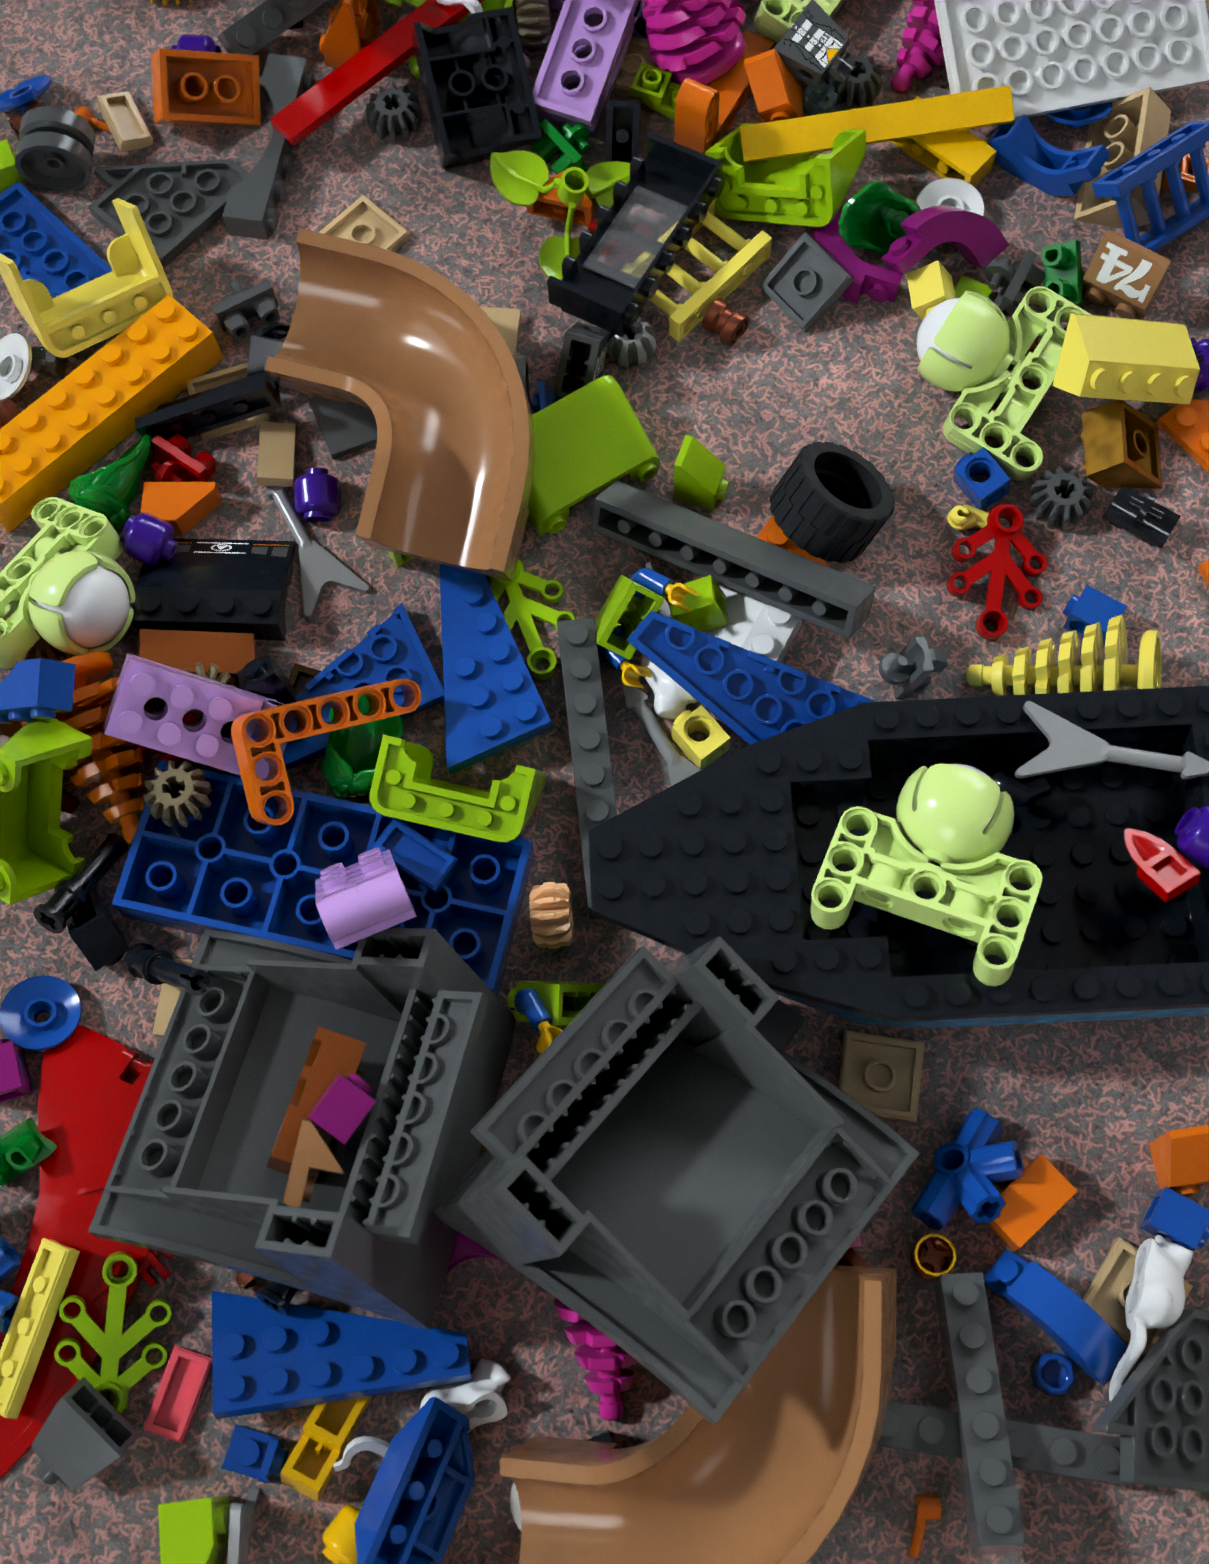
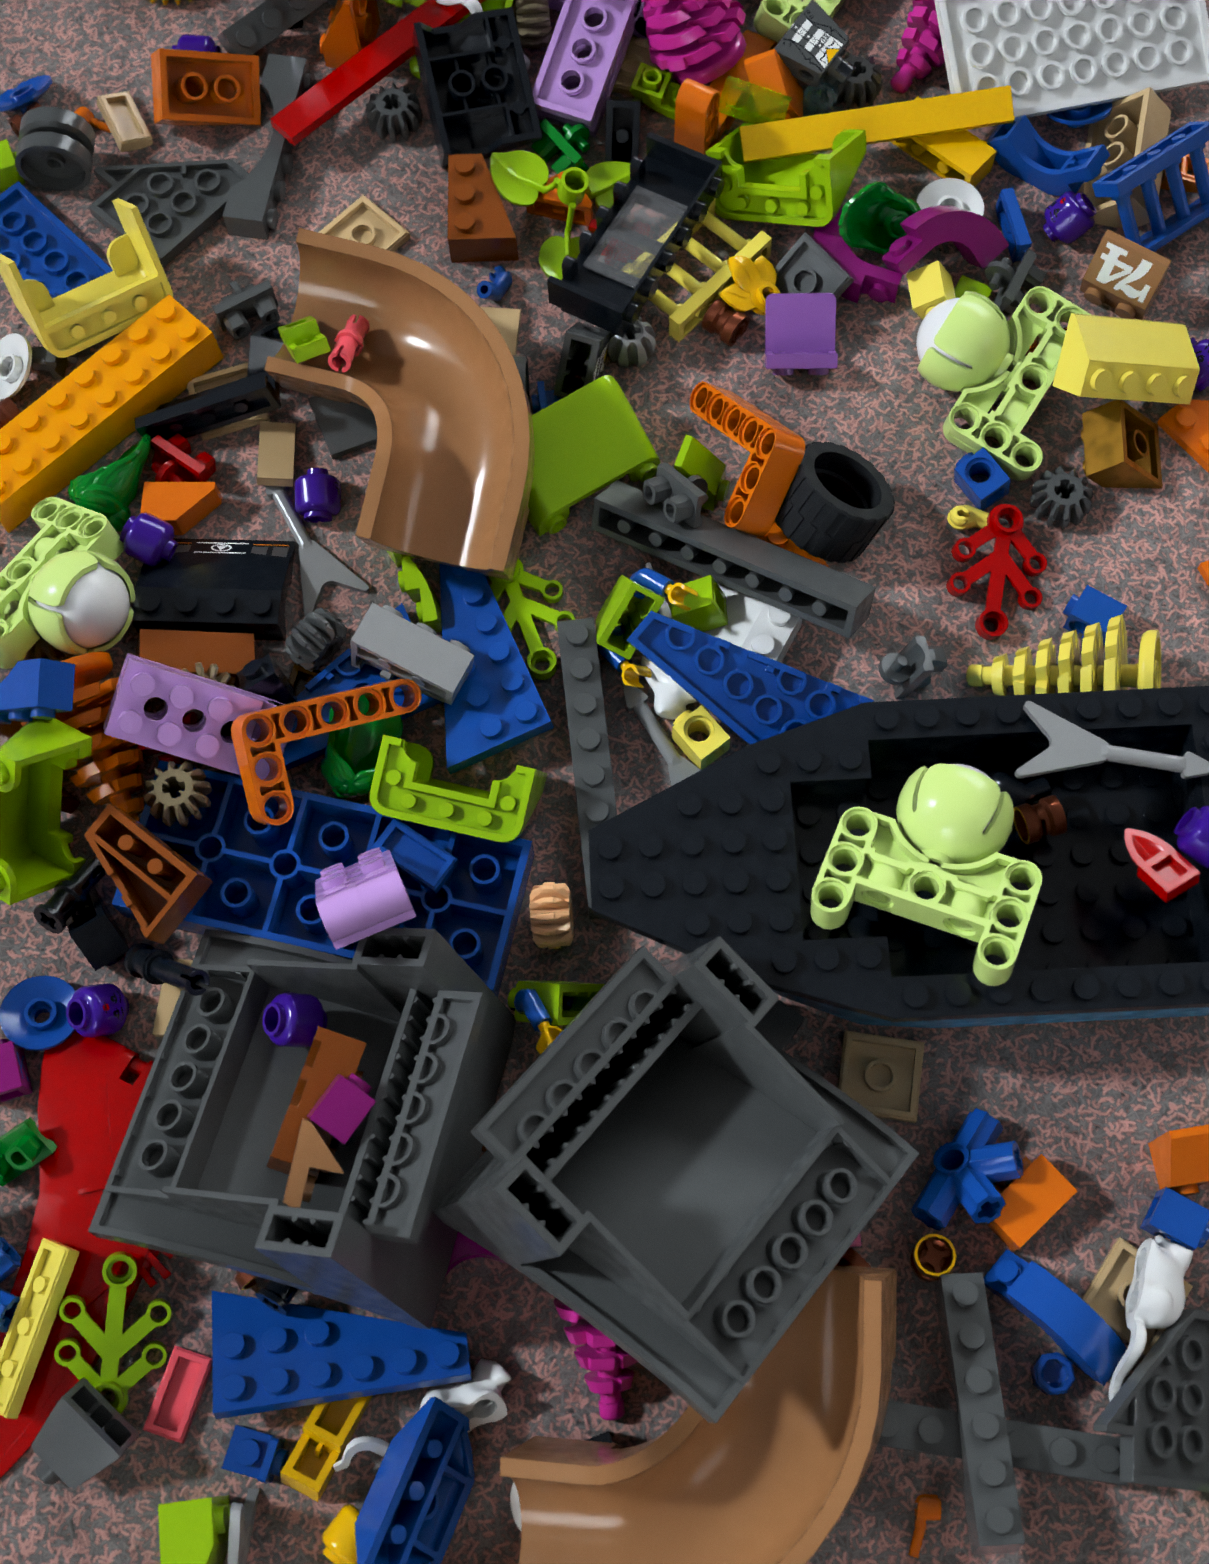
(97, 1010): none -> dark purple head
(148, 873): none -> dark orange wedge
(293, 1019): none -> dark purple head
(304, 339): none -> lime slope
(315, 639): none -> dark grey gear
(348, 343): none -> coral pin
(410, 653): none -> light grey wedge
(420, 591): none -> lime slope
(476, 215): none -> dark orange wedge
(499, 285): none -> blue arm
(680, 495): none -> dark grey hips
(750, 283): none -> yellow plate
(752, 102): none -> clear neon green tile
(771, 462): none -> orange beam
(800, 333): none -> medium lavender bracket
(1012, 224): none -> blue tile
(1040, 819): none -> copper wheel
(1064, 270): green hips -> none
(1069, 217): none -> dark purple head
(1141, 516): black hips -> none

